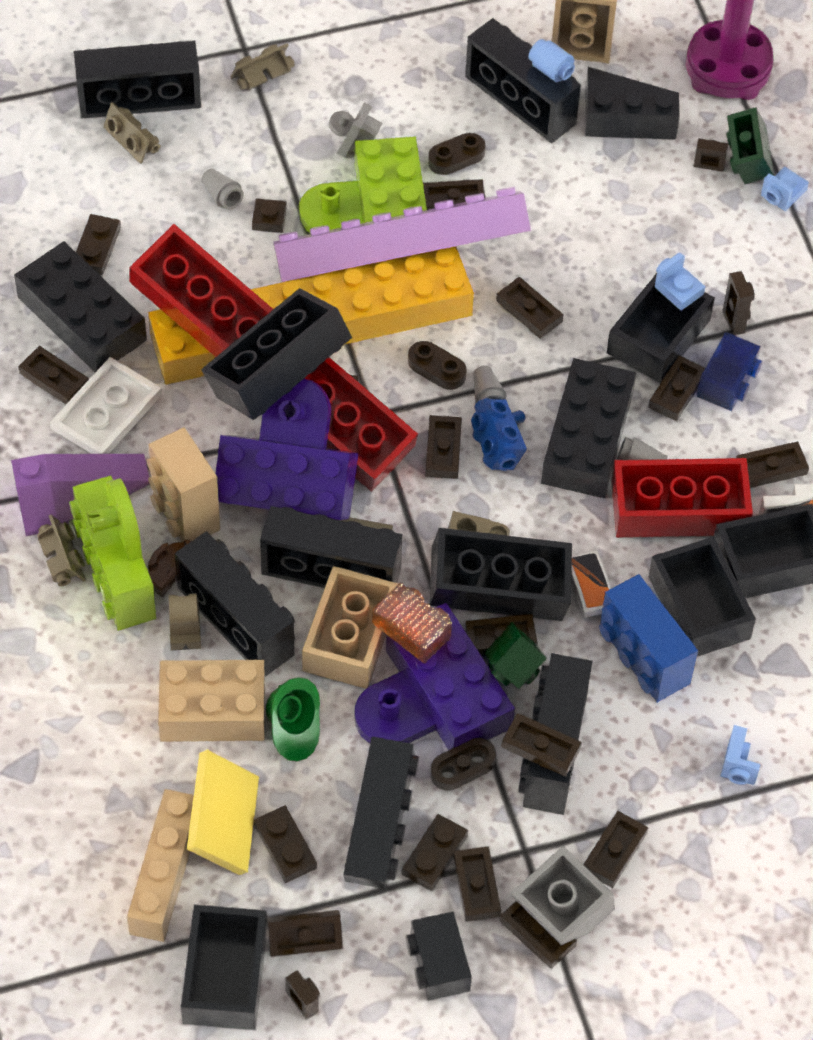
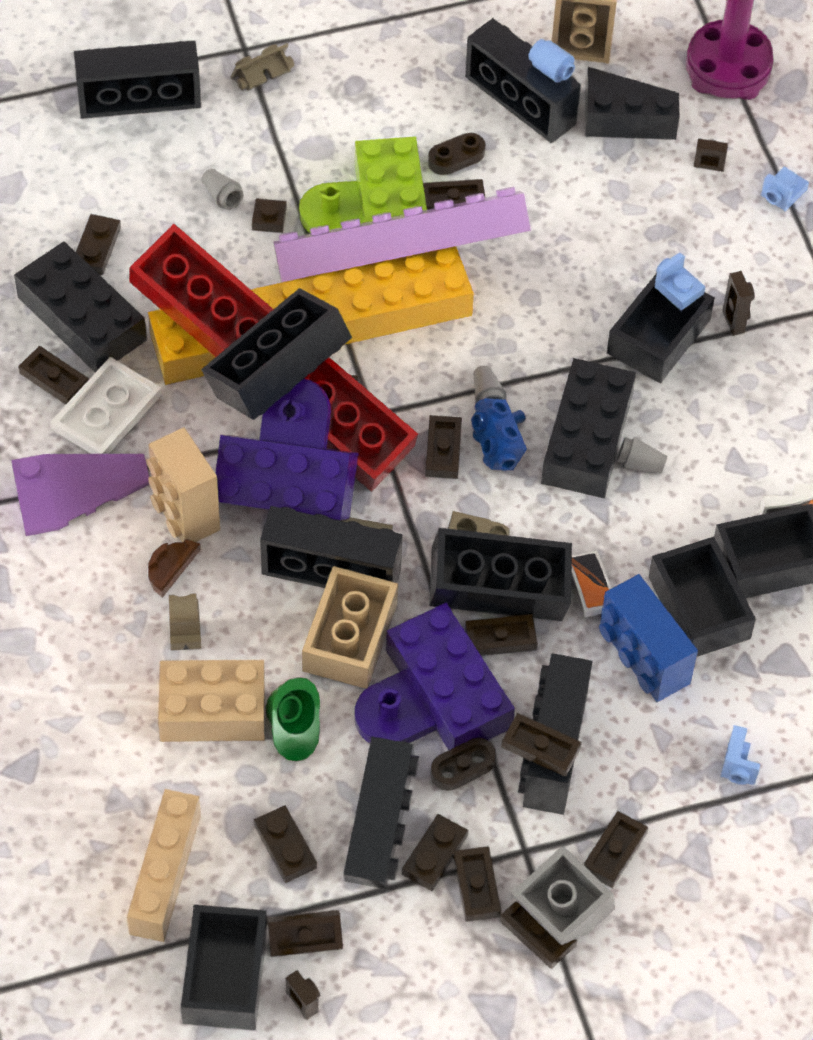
(68, 561): dark tan hinge -> none
(113, 549): lime brick -> none
(128, 133): dark tan hinge -> none
(223, 812): light yellow tile -> none
(235, 602): black brick -> none
(361, 128): light grey hips -> none
(412, 622): clear orange brick -> none
(435, 365): dark brown plate -> none
(440, 956): black brick -> none
(515, 657): dark green brick -> none
(529, 307): dark brown plate -> none
(677, 388): dark brown plate -> none
(678, 496): red brick -> none
(729, 371): clear blue brick -> none
(749, 146): dark green brick -> none
(775, 464): dark brown plate -> none

